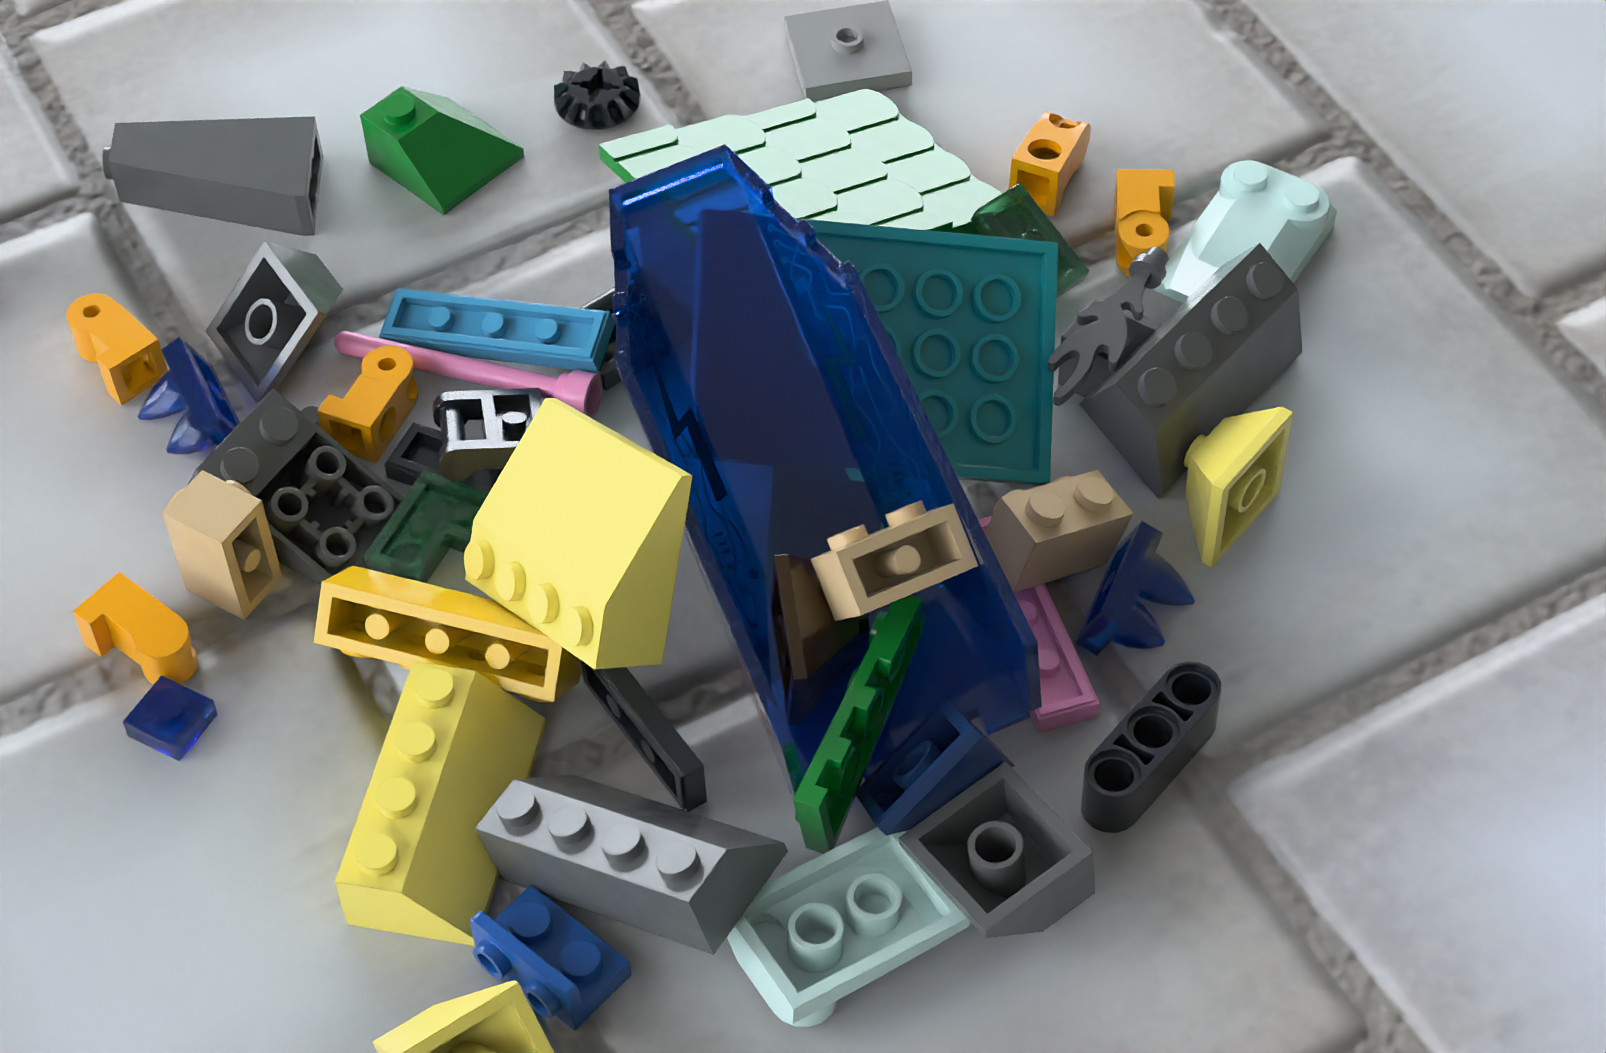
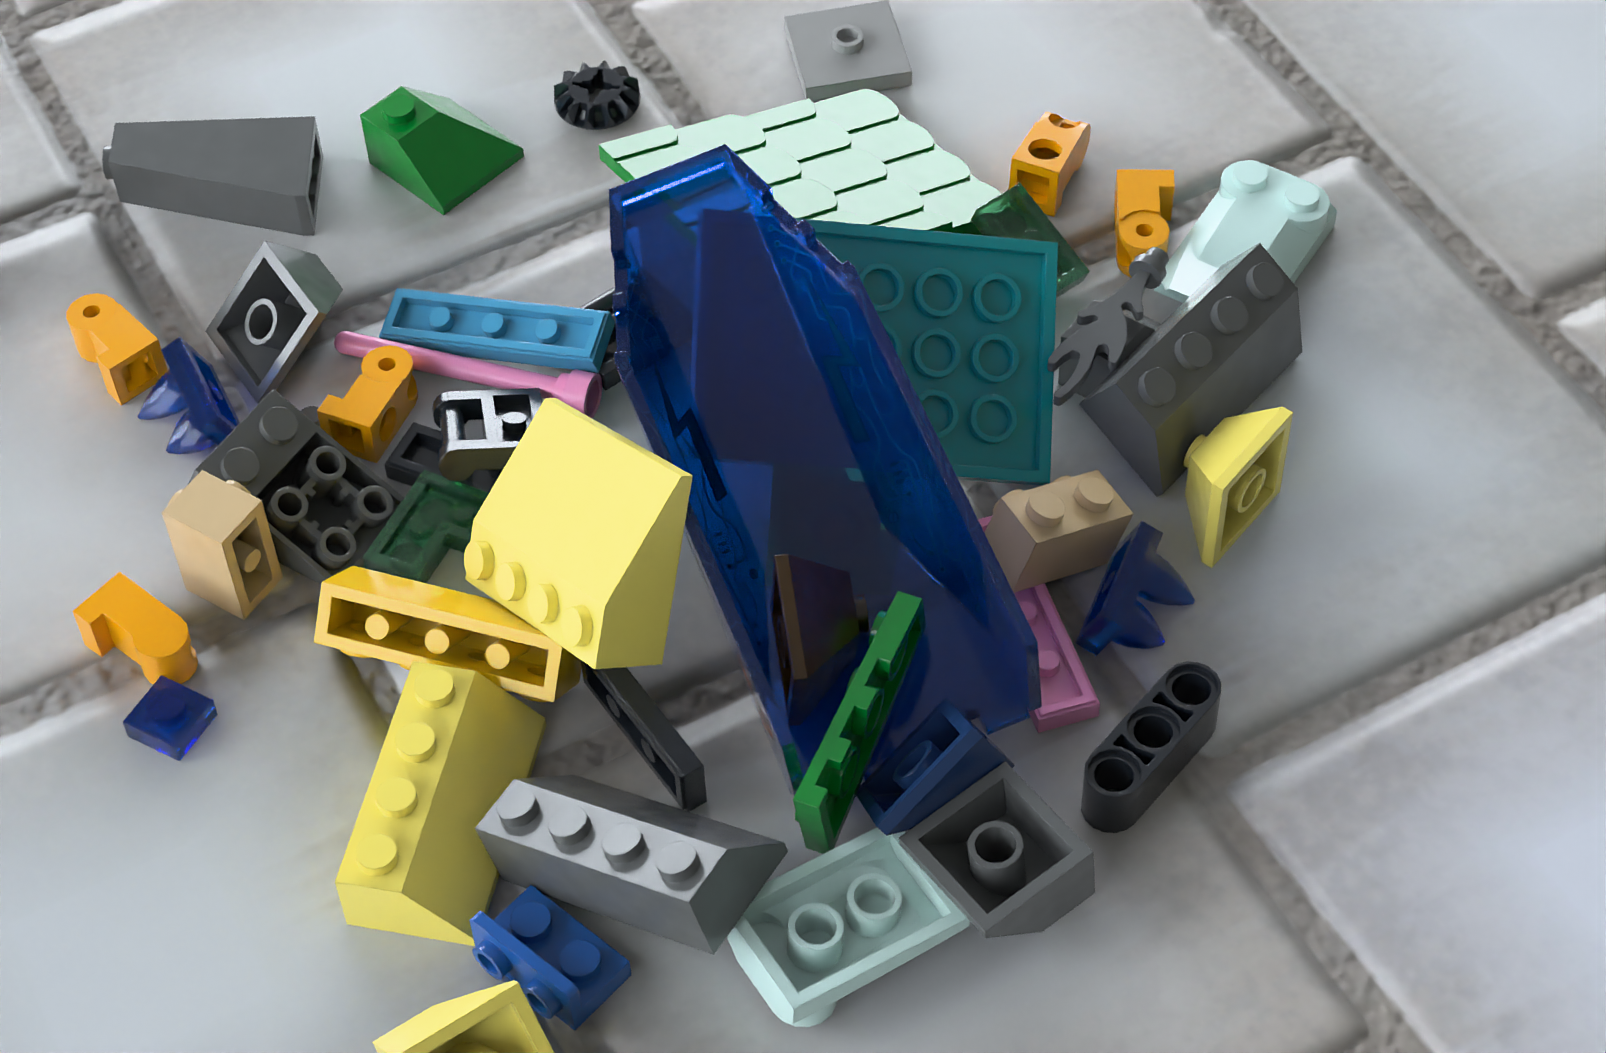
(893, 562): tan brick -> none

